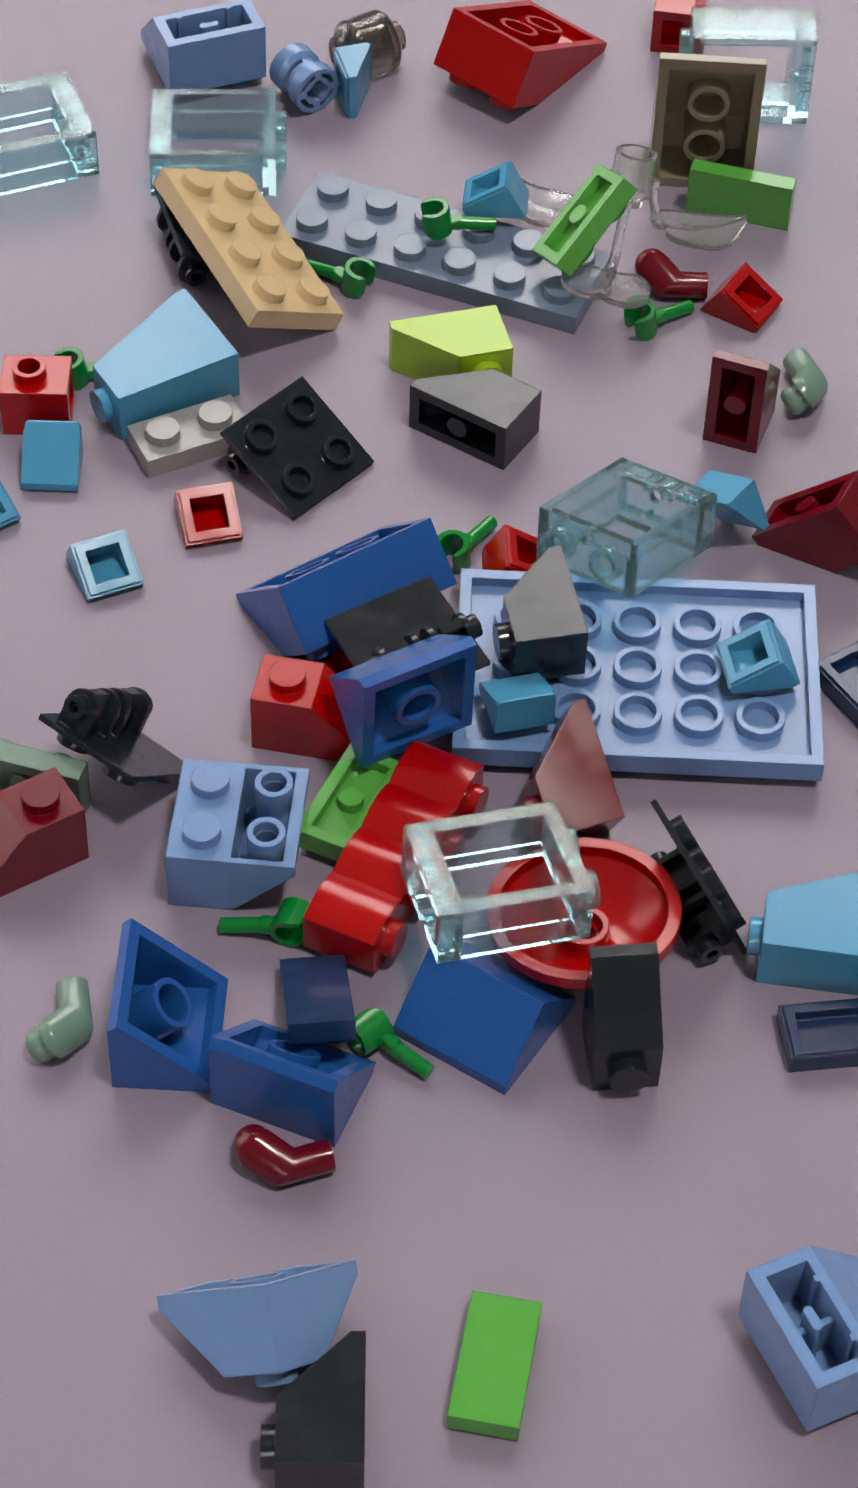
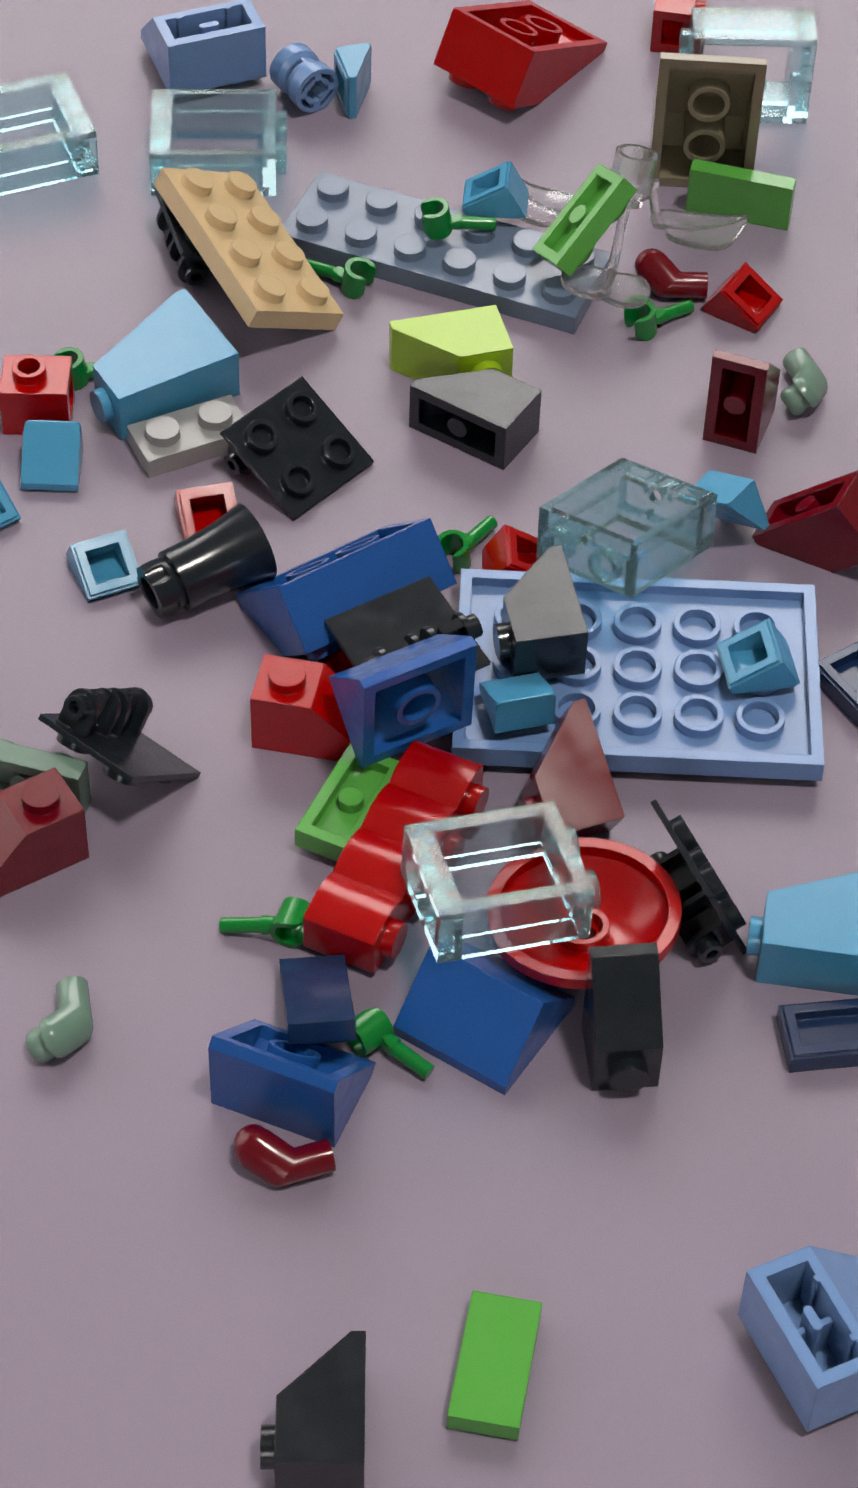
(162, 1014): blue slope -> none
(208, 564): none -> black plant
(233, 832): medium blue slope -> none
(265, 1320): medium blue slope -> none
(382, 33): clear smoke head -> none

